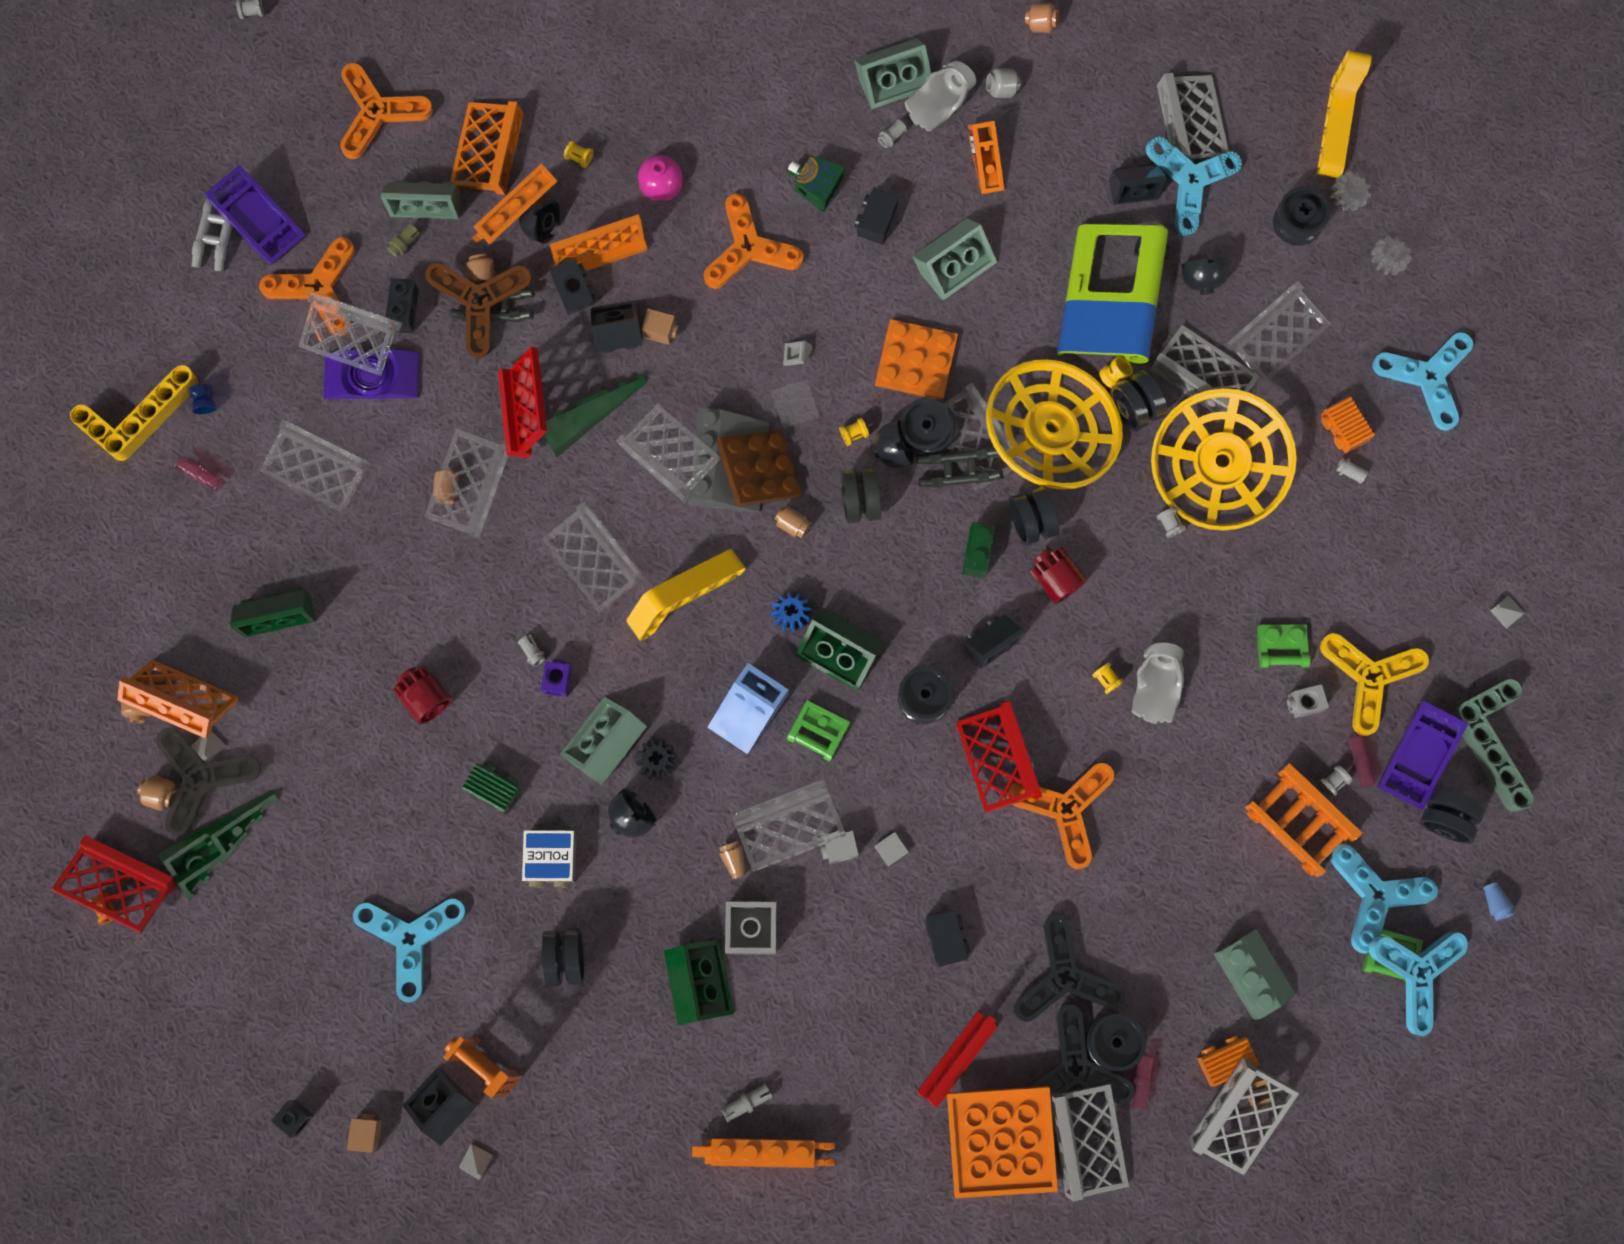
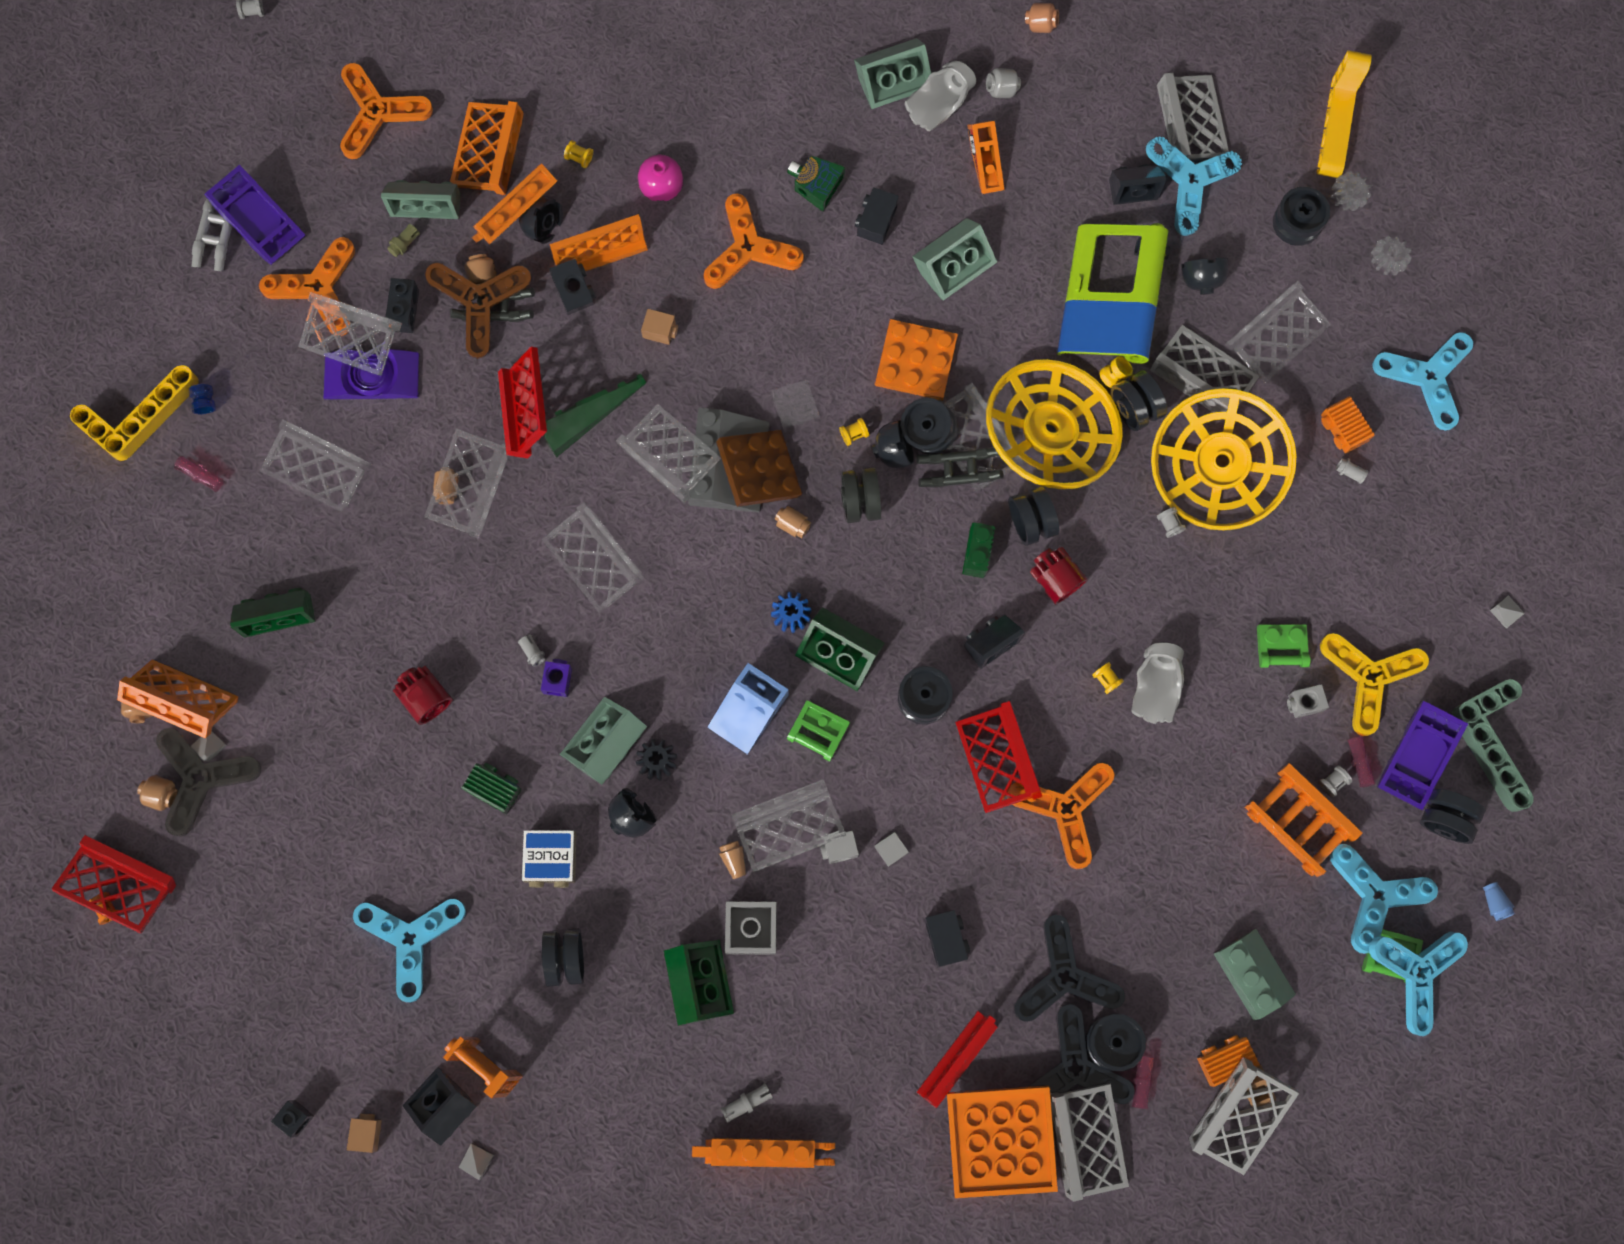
(199, 853): dark green wedge -> none
(615, 327): black slope -> none
(682, 589): yellow beam -> none
(796, 353): light grey slope -> none
(891, 134): light grey pin -> none

